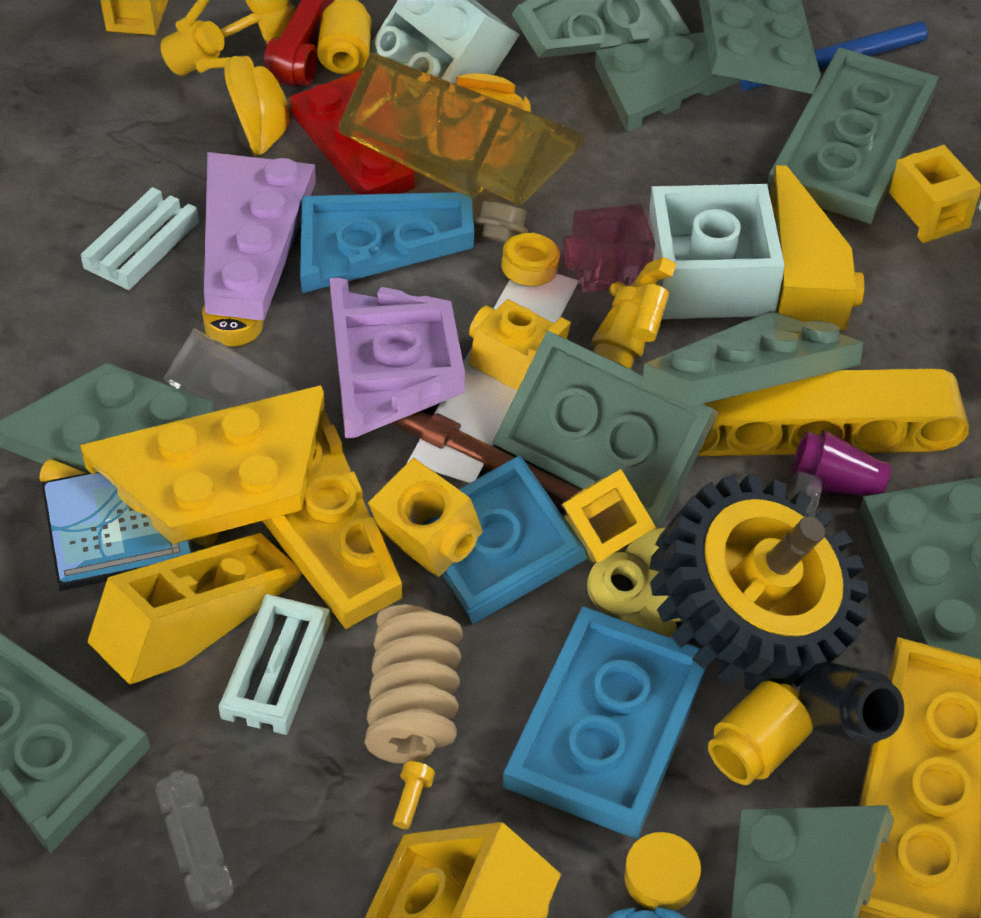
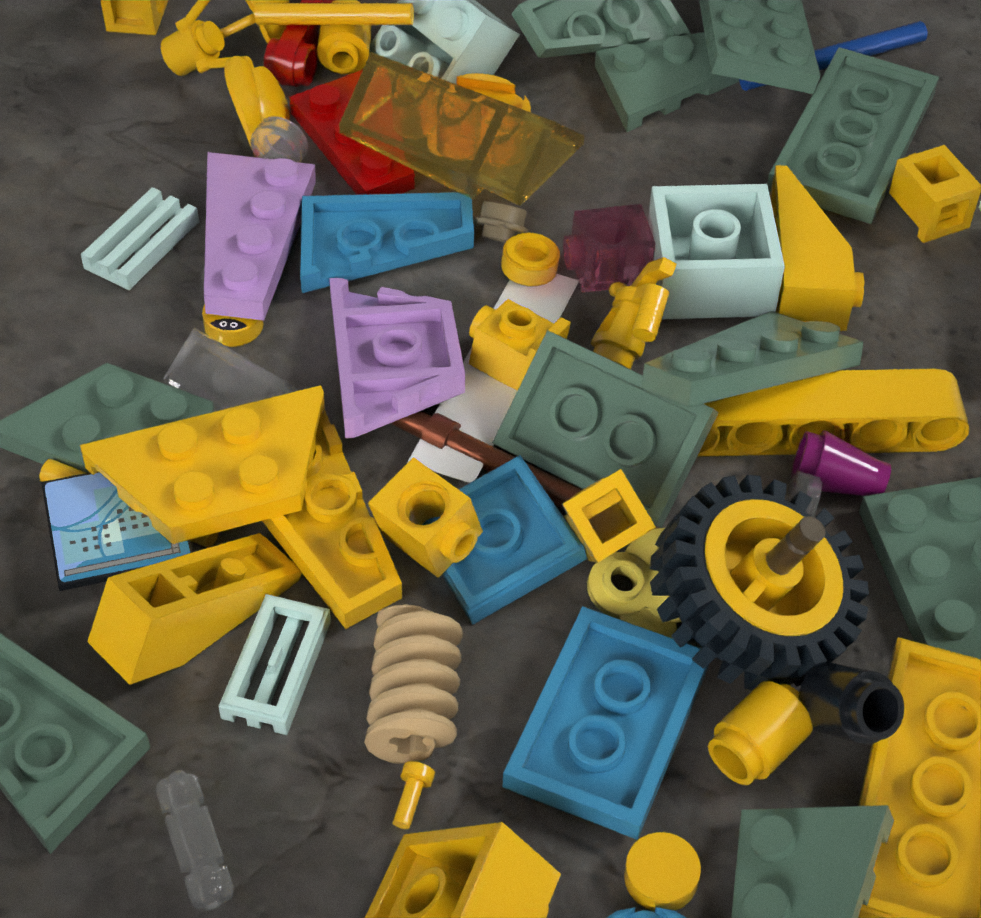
(279, 139): none -> clear tile
(334, 13): none -> yellow bar

